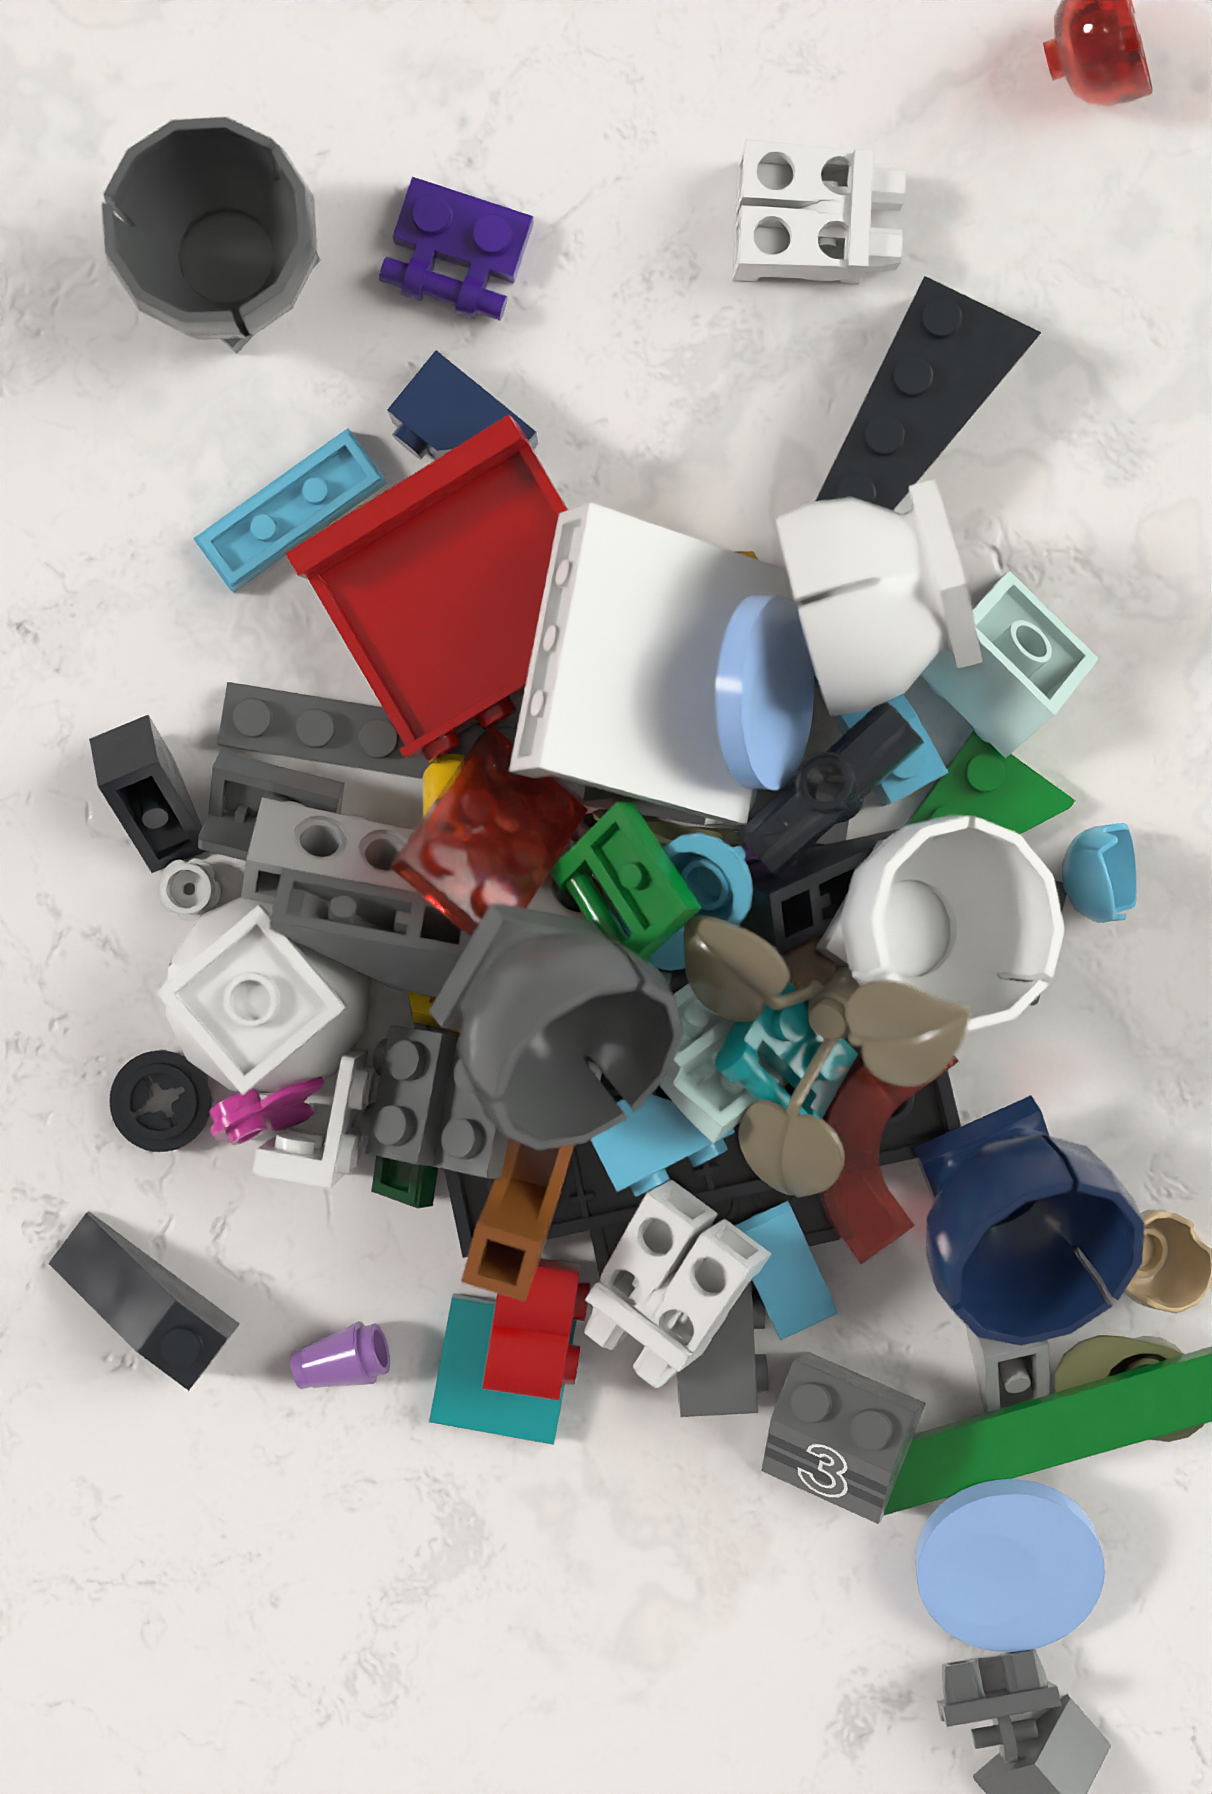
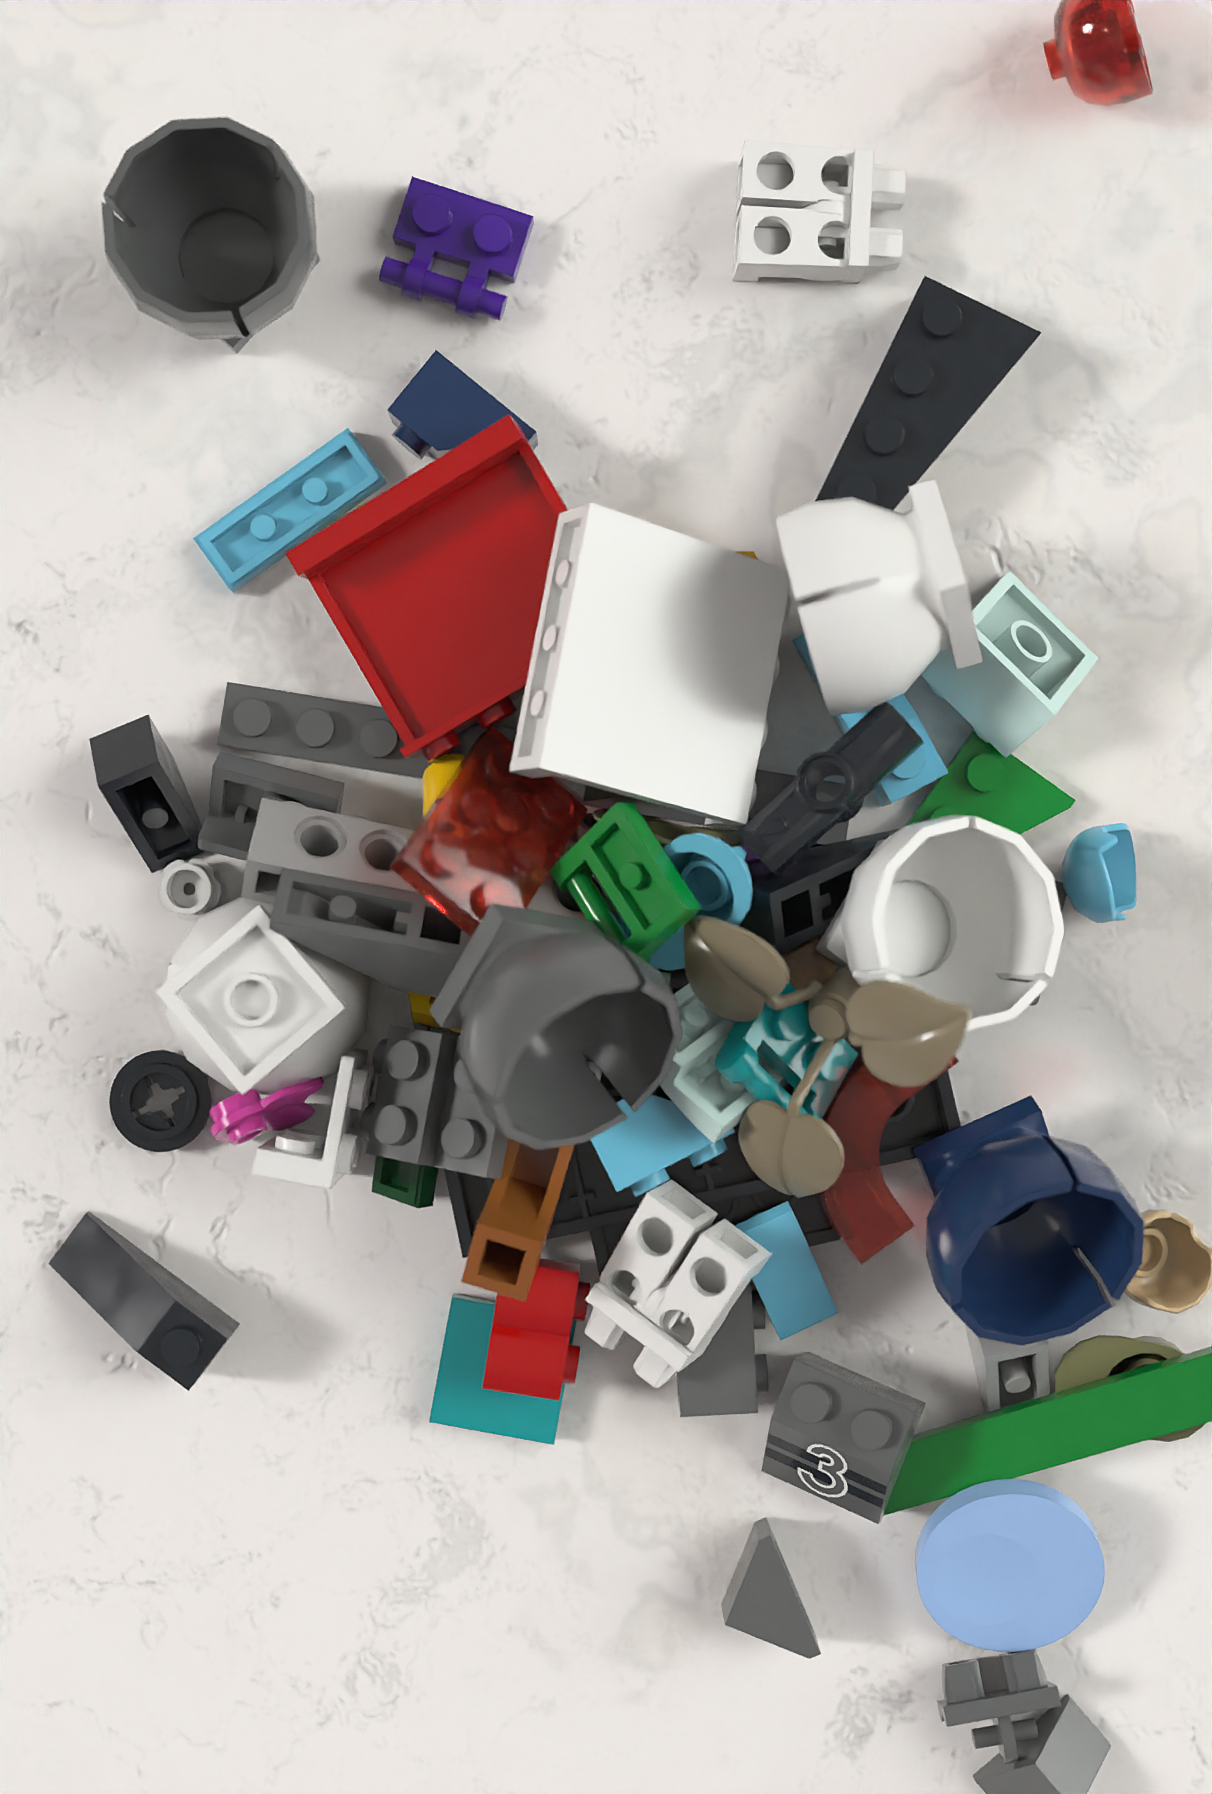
(343, 1358): medium lavender cone -> none
(764, 692): light blue piece -> none
(765, 1599): none -> dark grey slope

